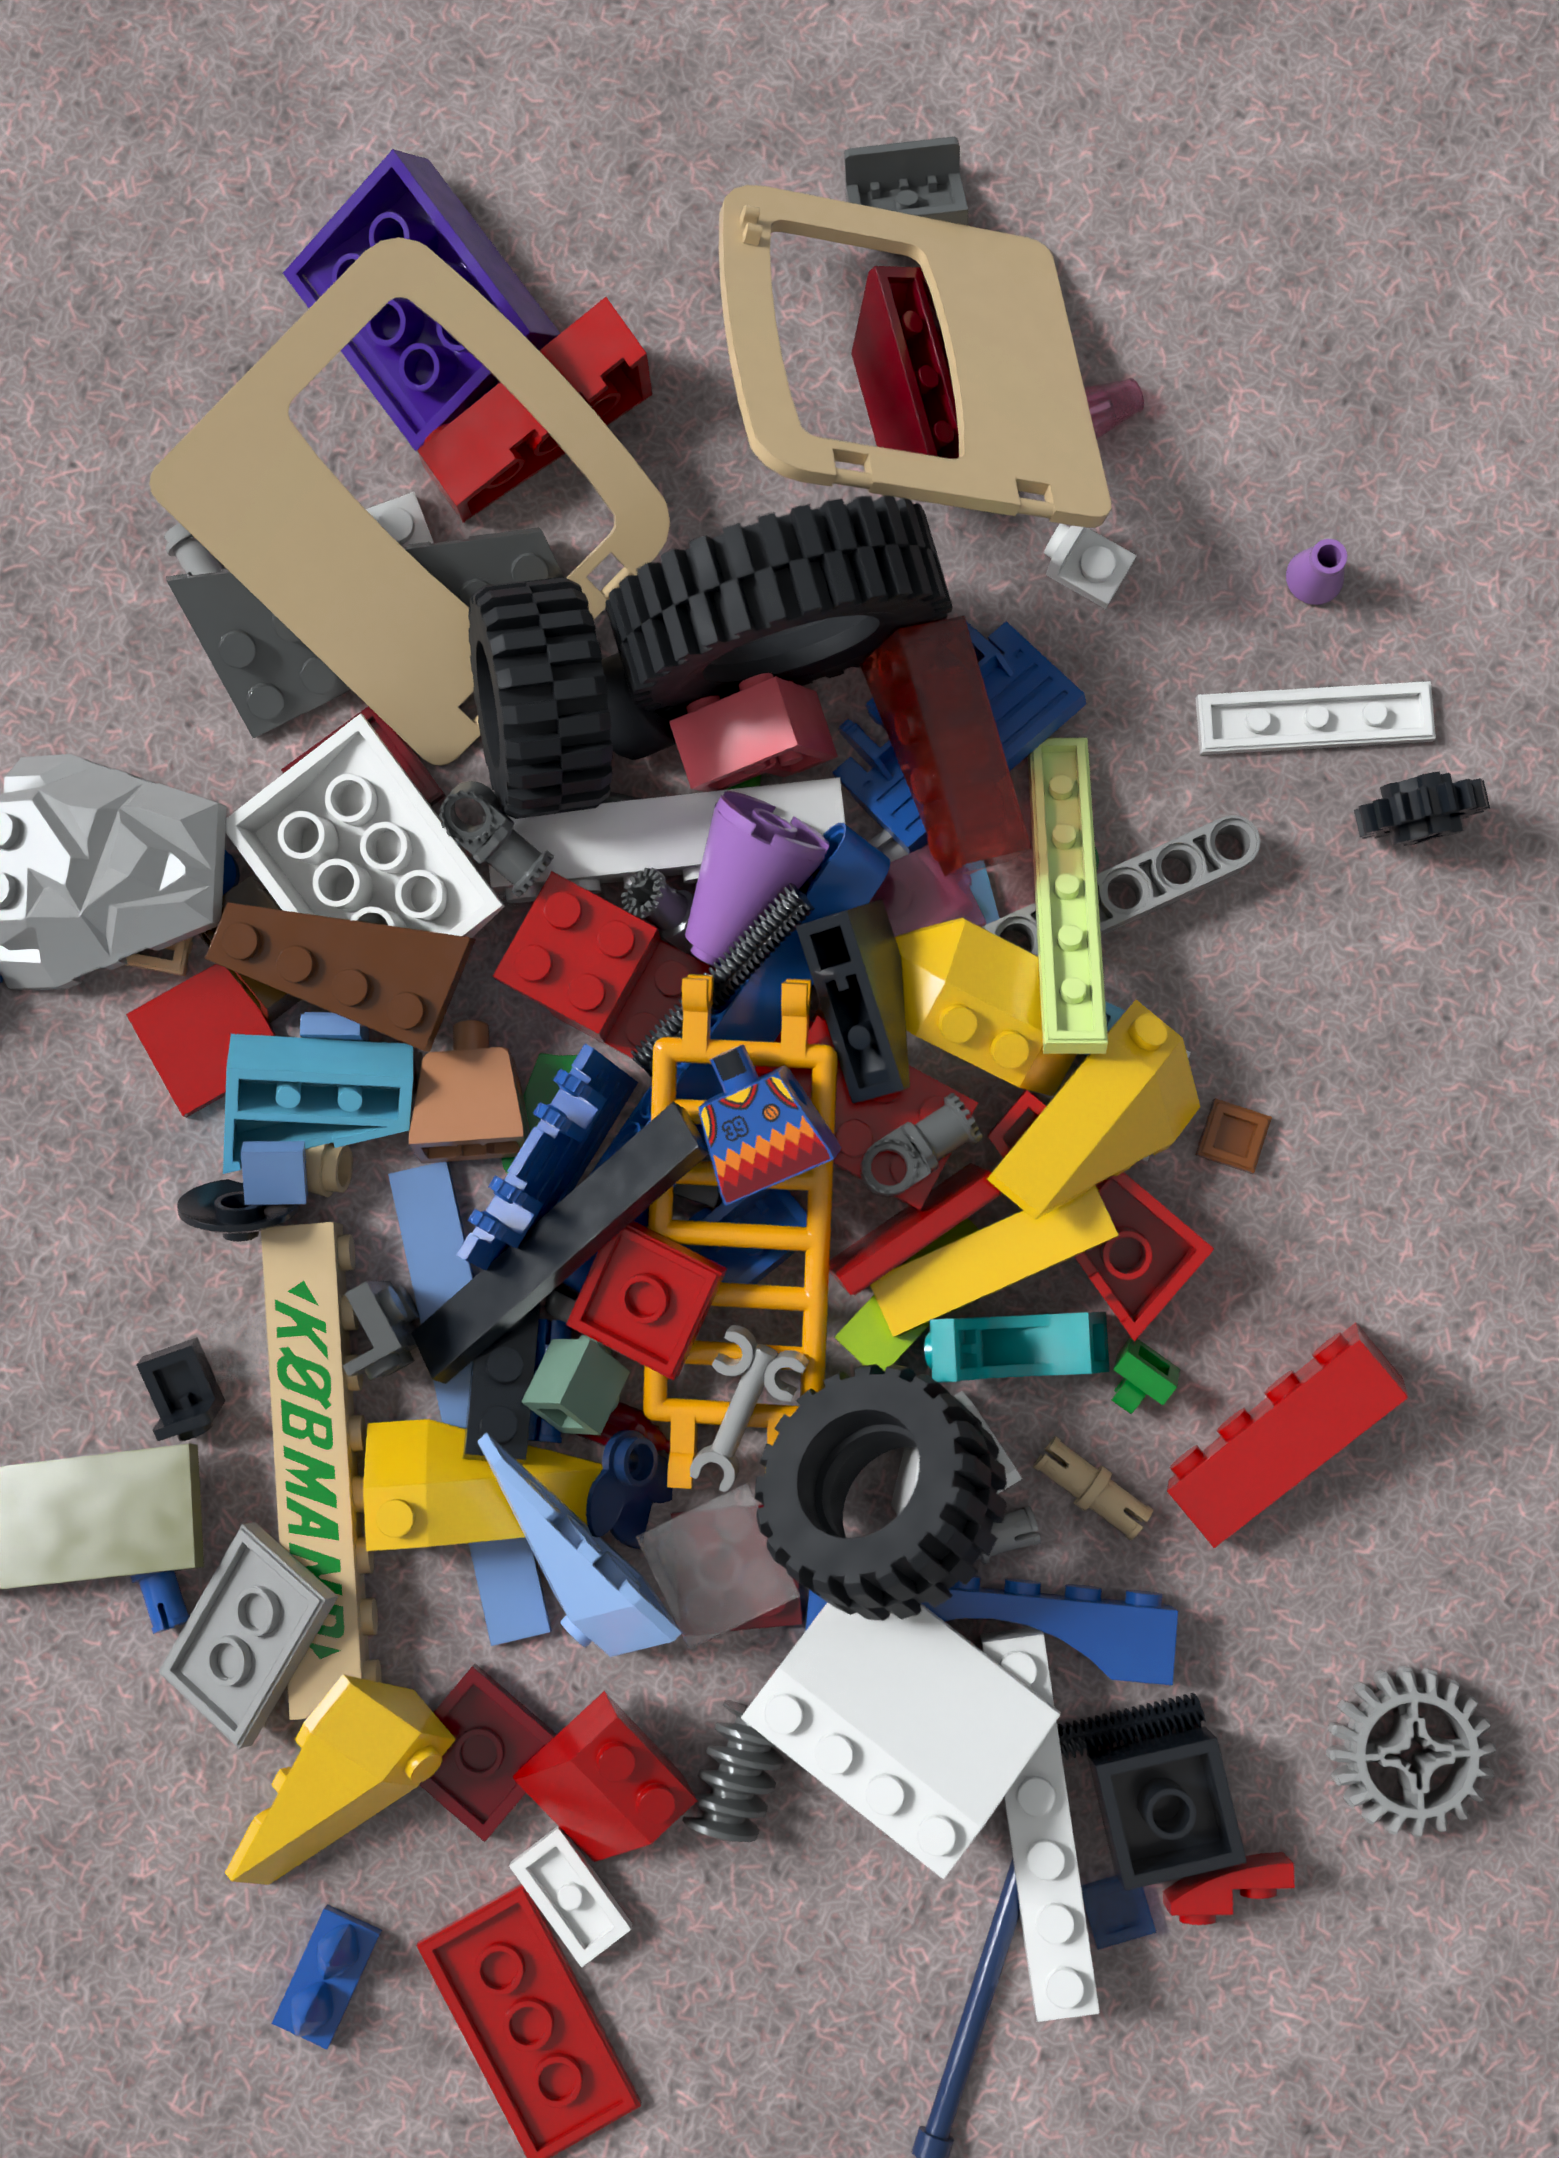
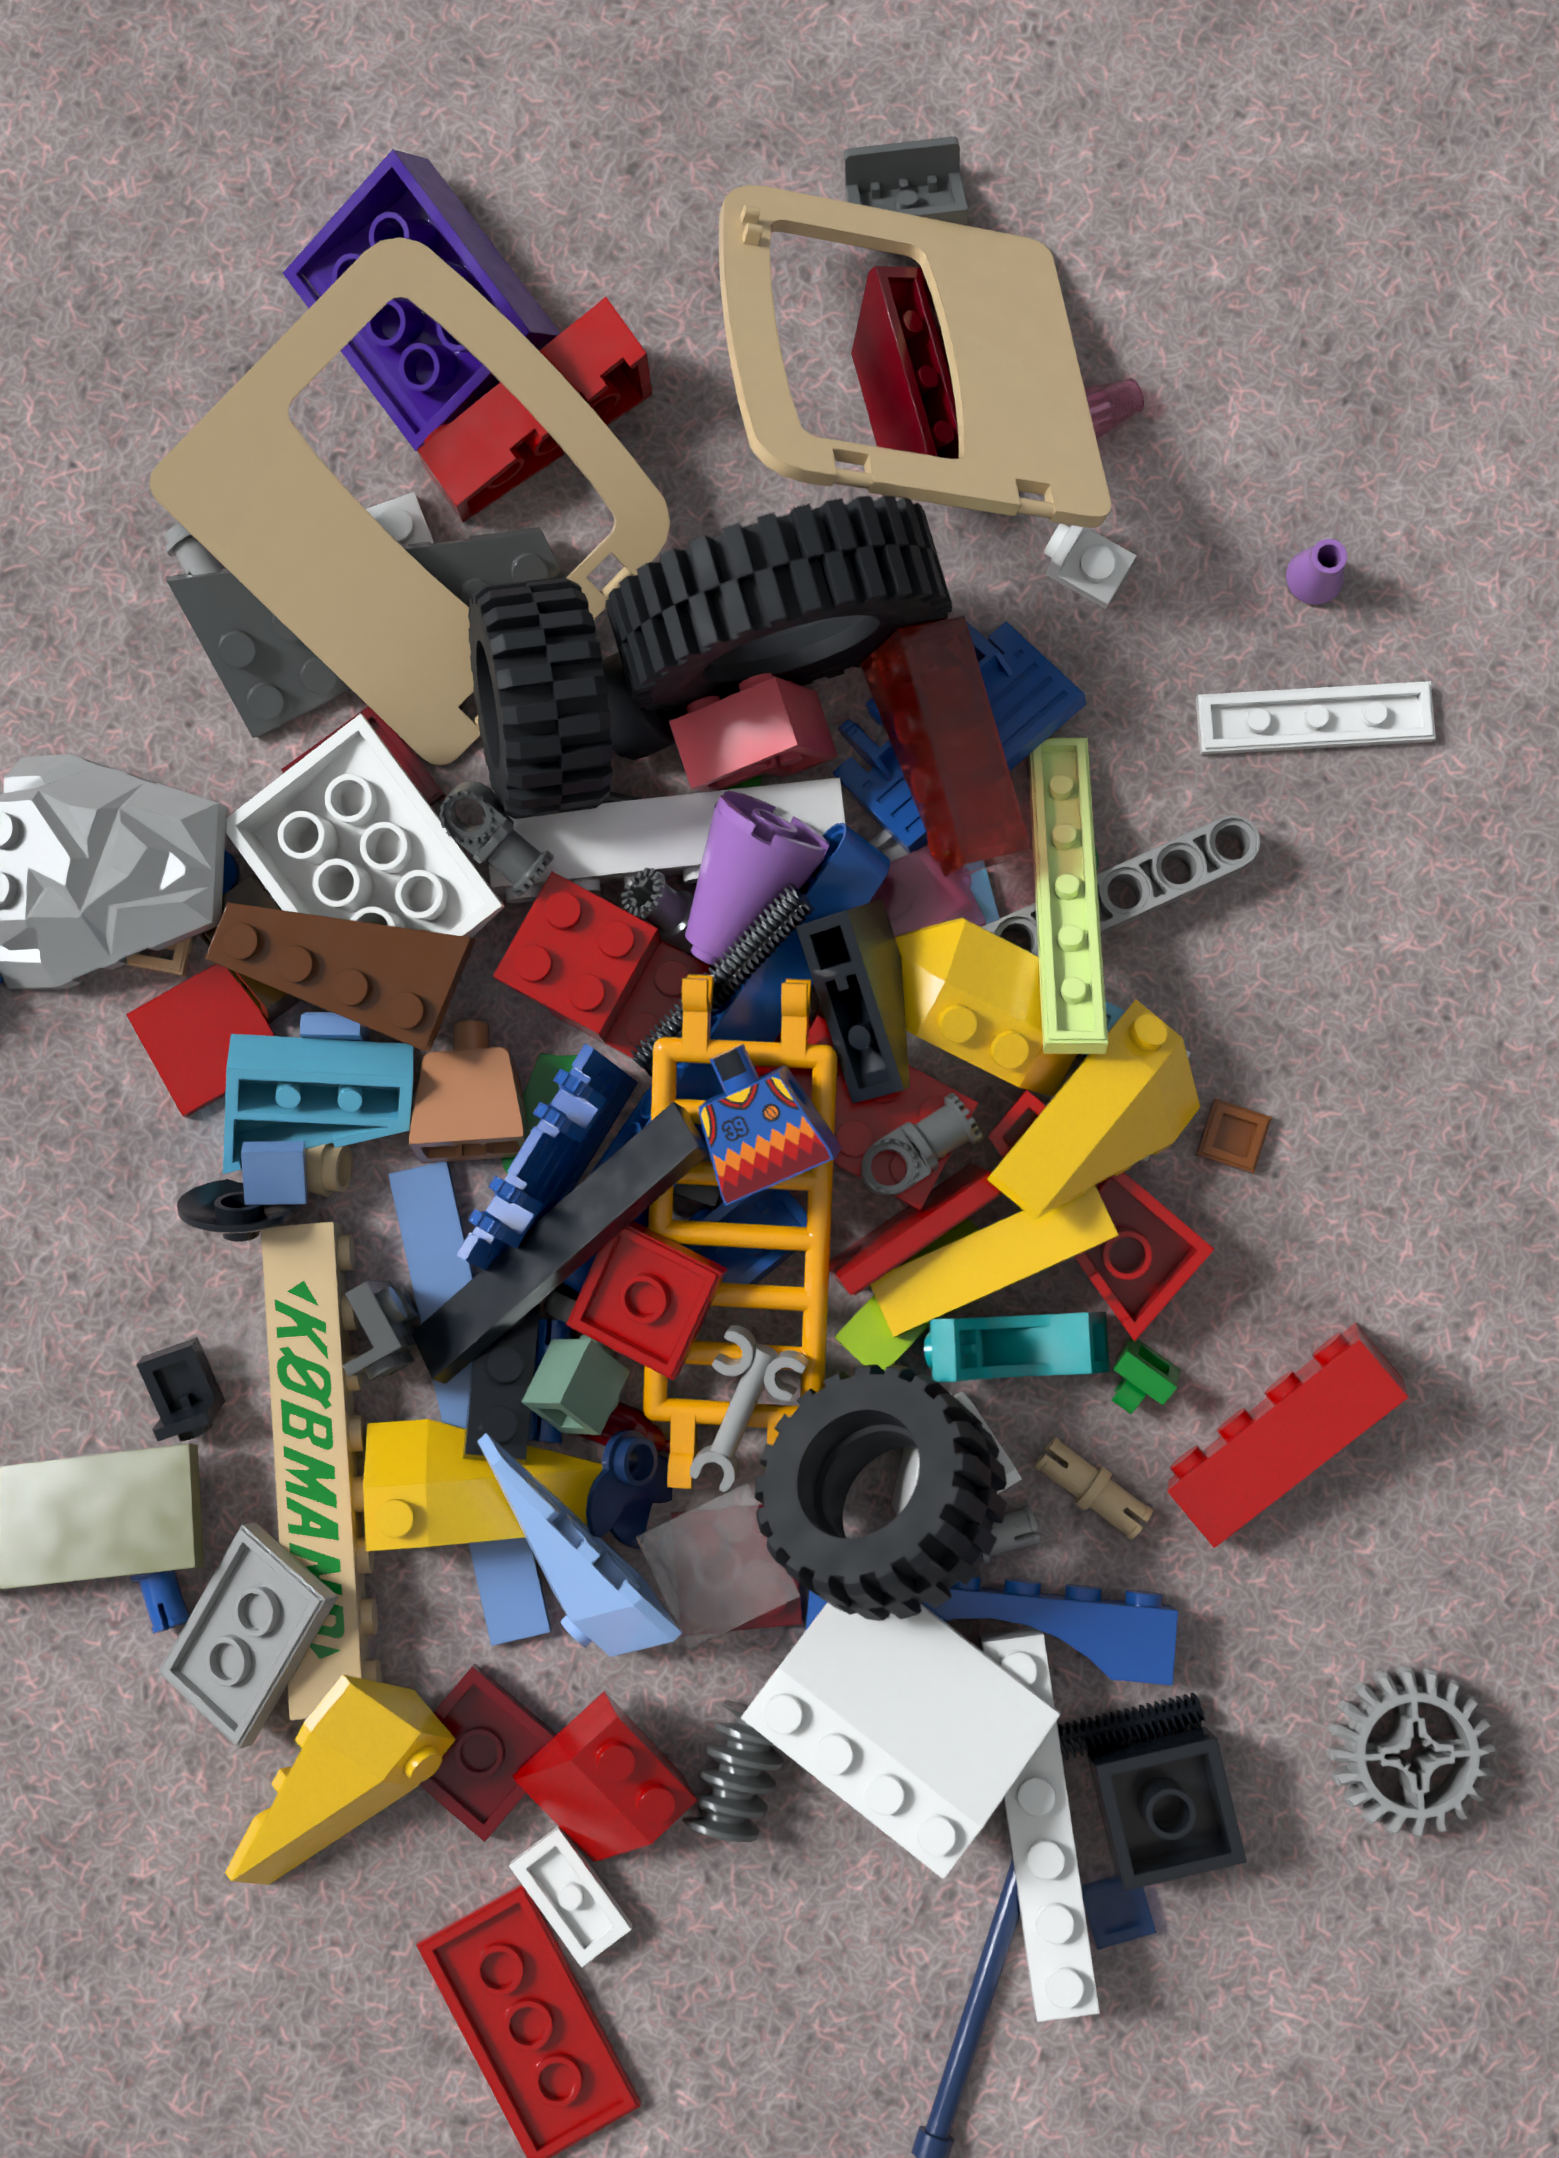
(326, 1976): blue tile -> none
(1210, 1893): red slope -> none
(1421, 808): black gear -> none

